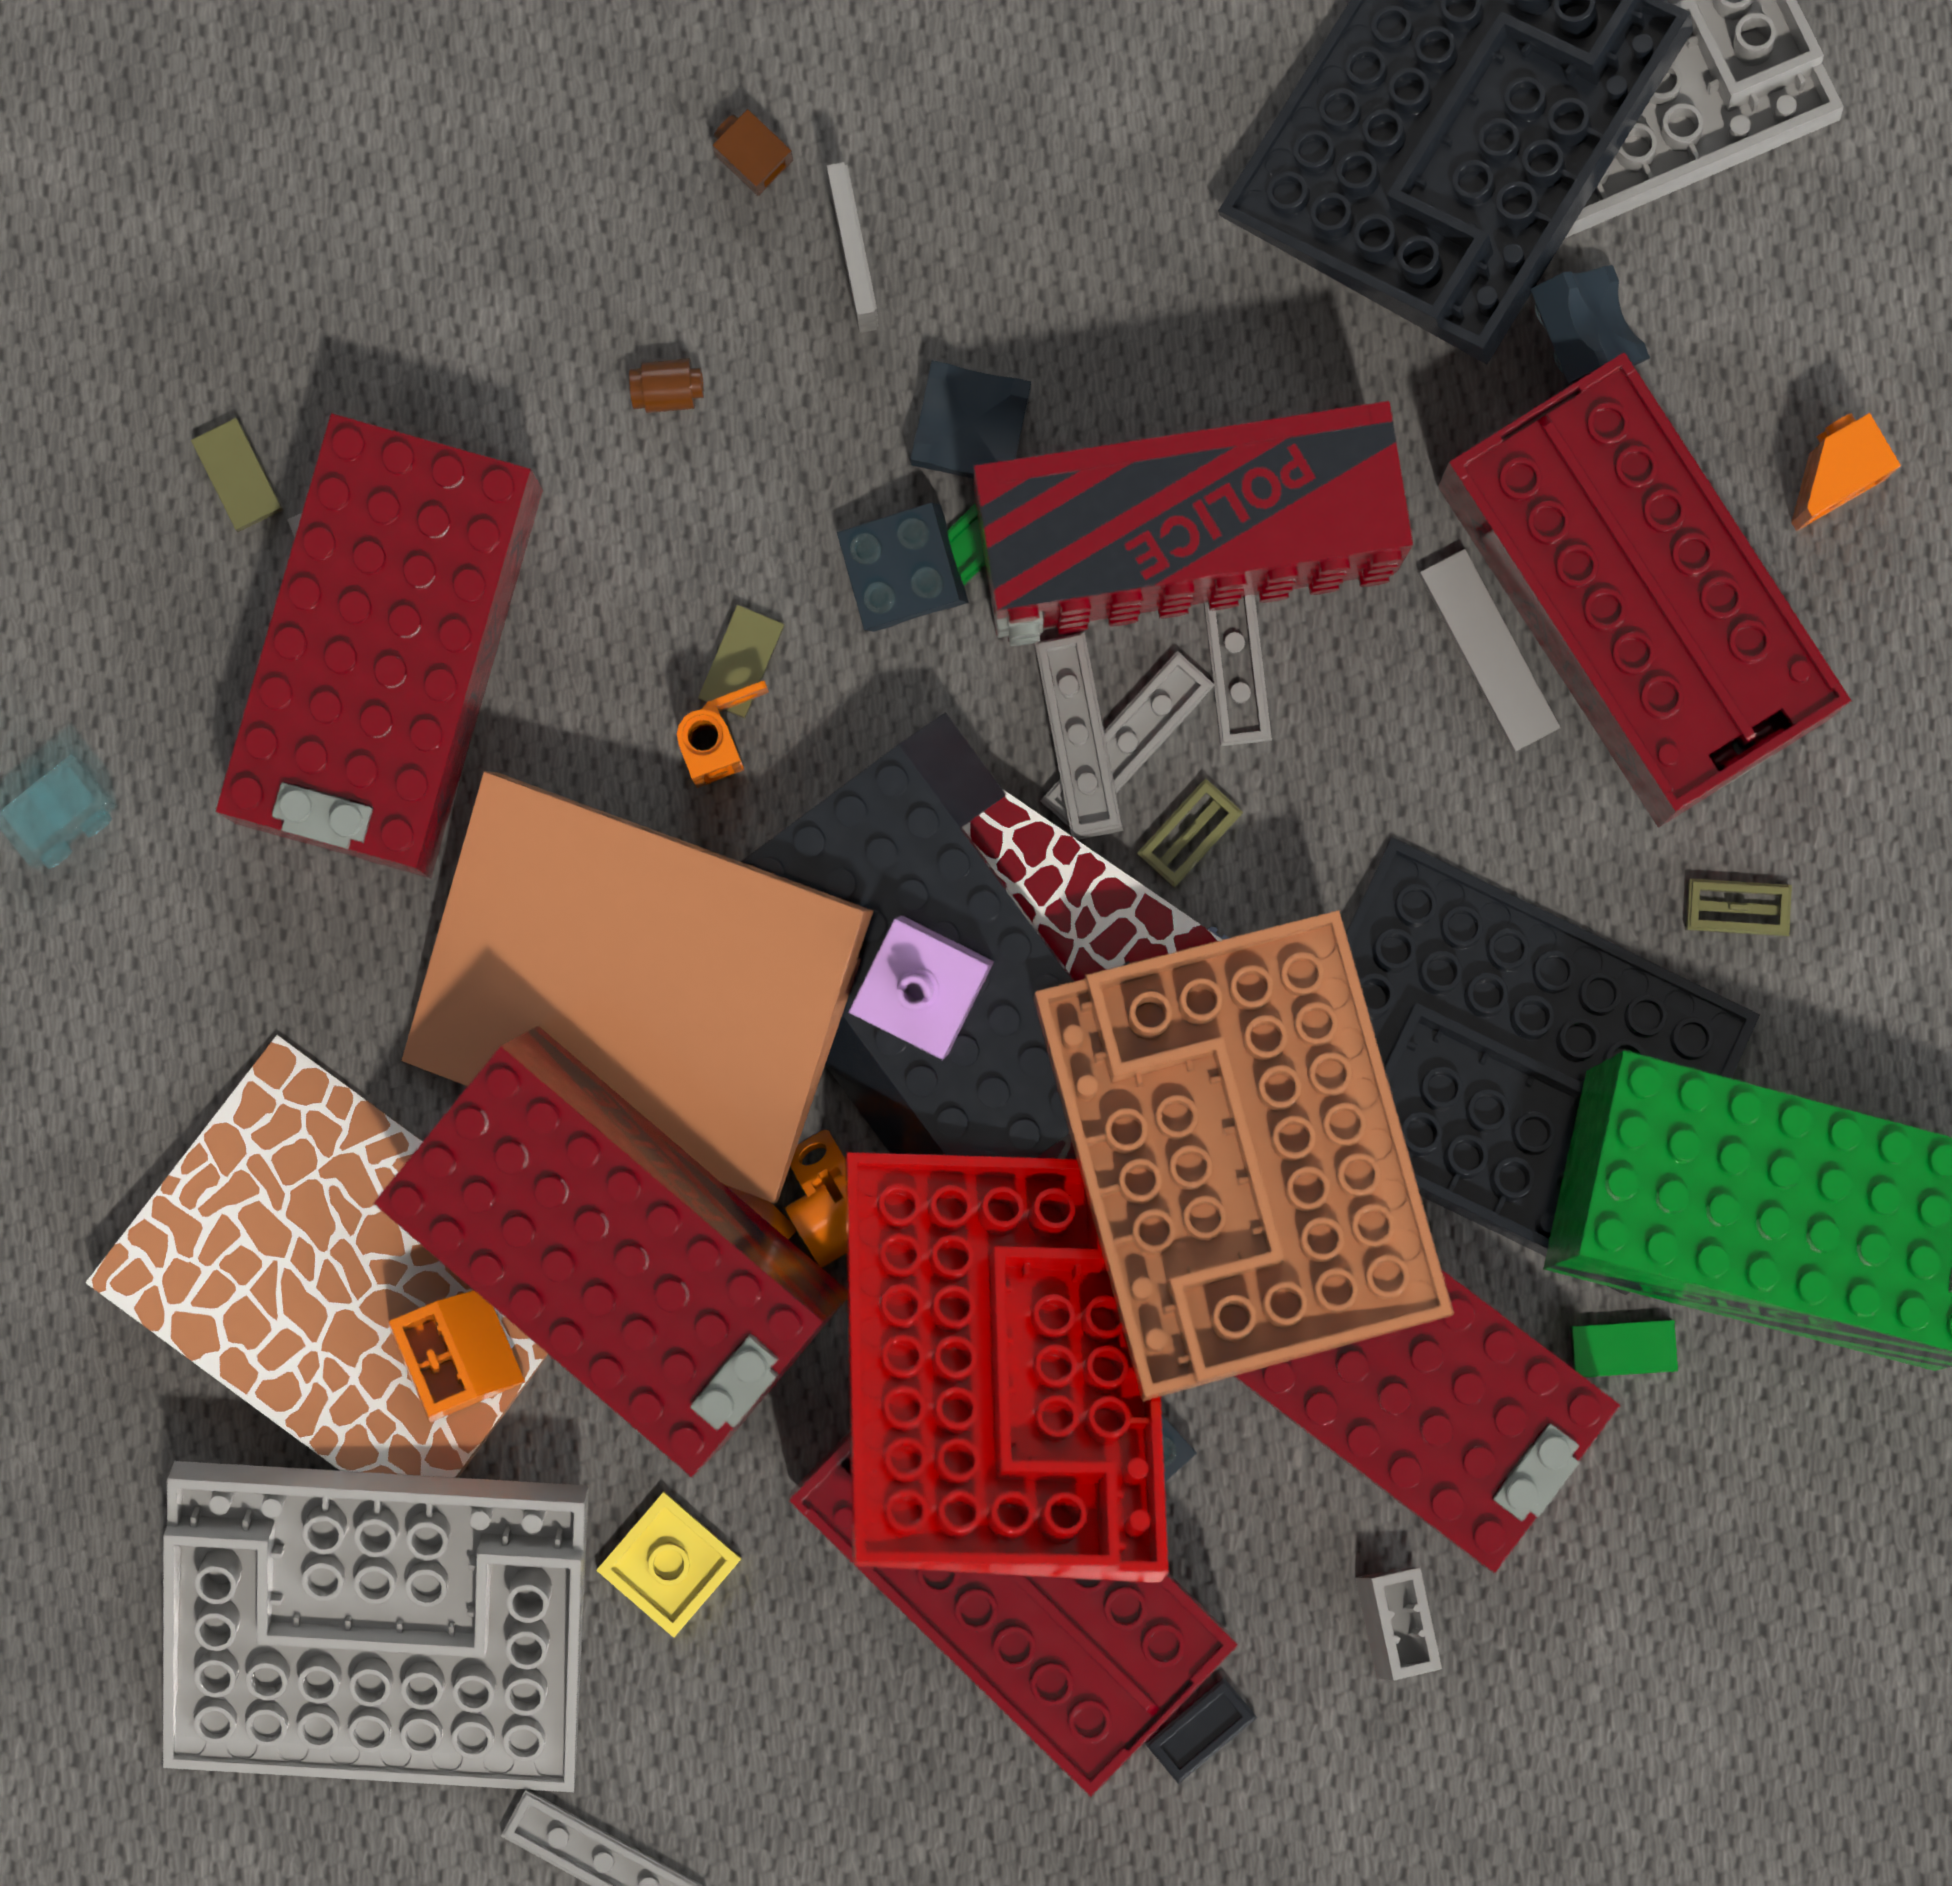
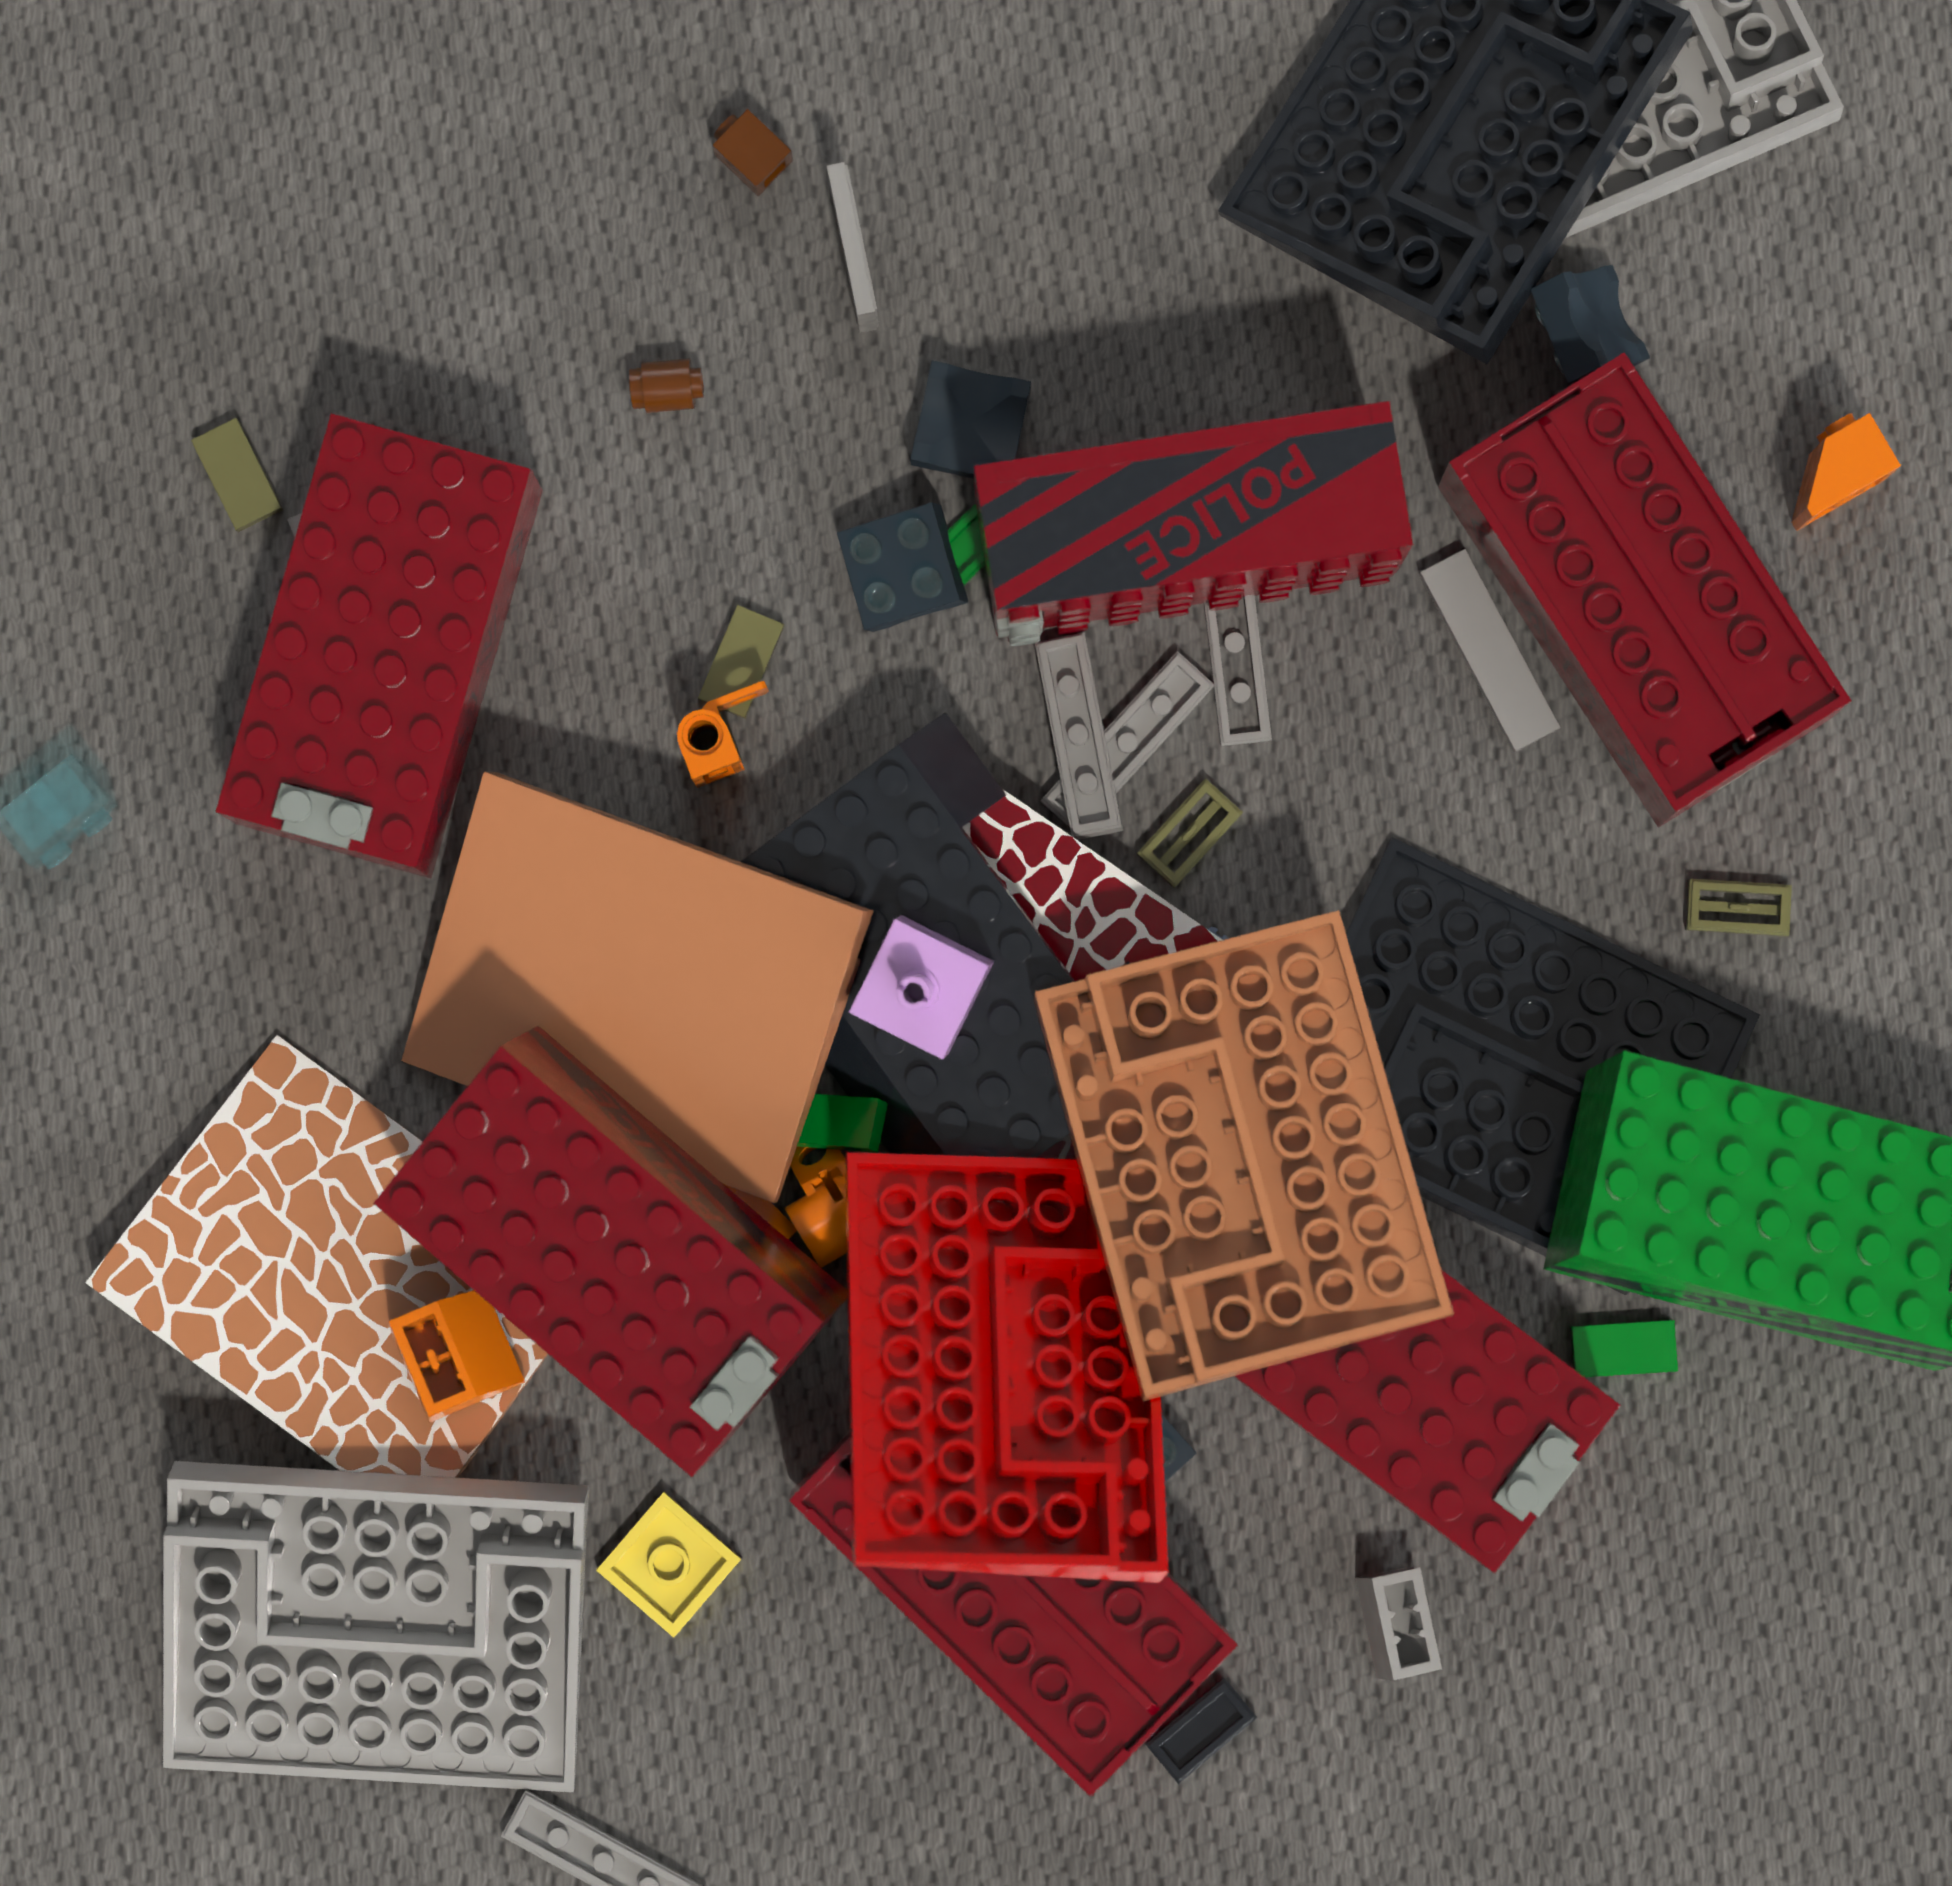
(844, 1123): none -> green tile

